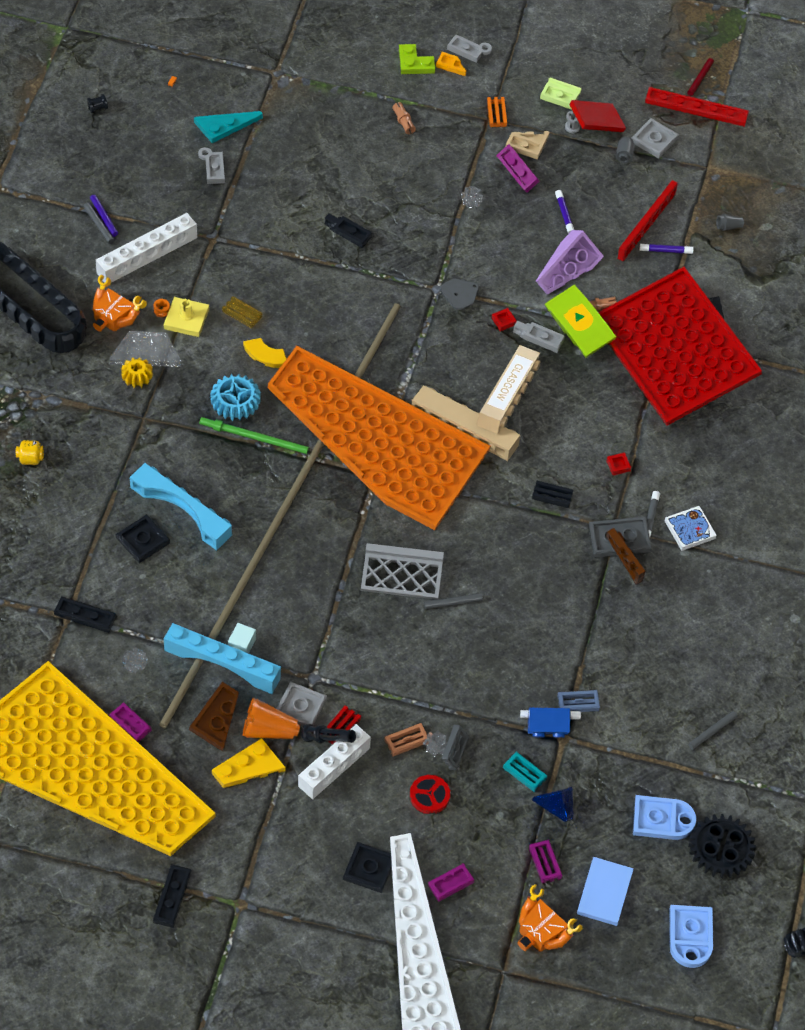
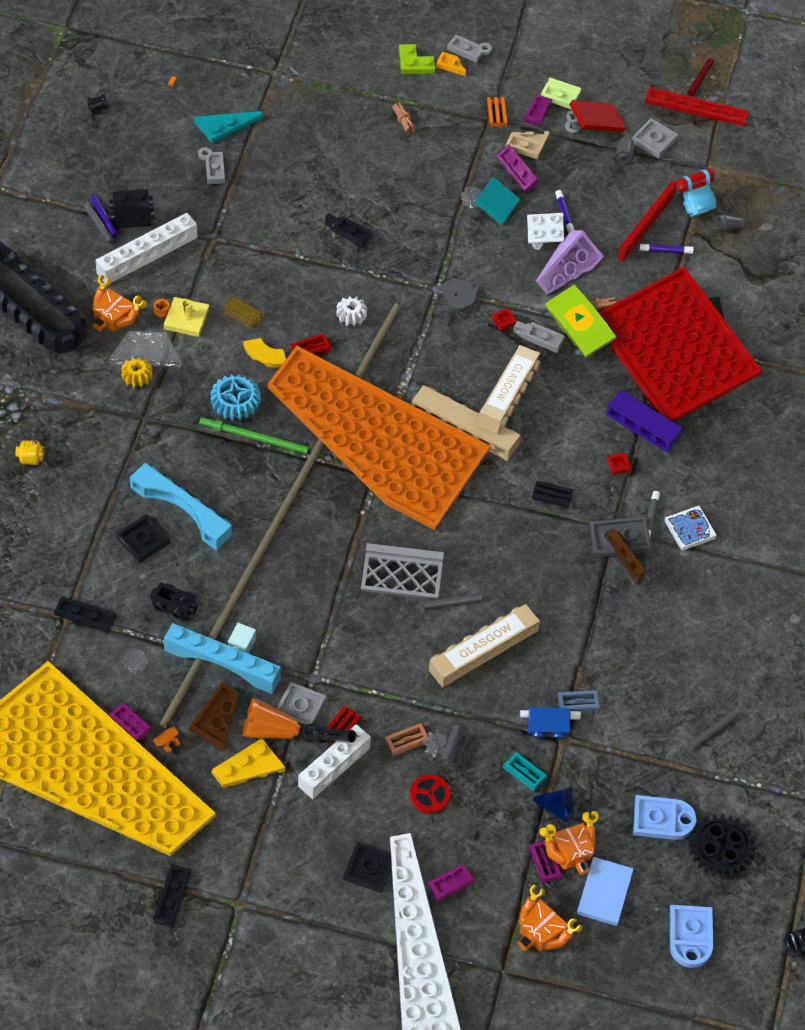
(131, 208): none -> black brick
(165, 738): none -> orange tile
(177, 602): none -> black brick
(315, 349): none -> red tile
(351, 311): none -> white gear
(483, 645): none -> tan brick
(497, 200): none -> teal tile
(537, 110): none -> magenta plate
(545, 229): none -> white hinge
(572, 845): none -> orange torso
(644, 421): none -> dark purple brick
(697, 192): none -> medium azure piece

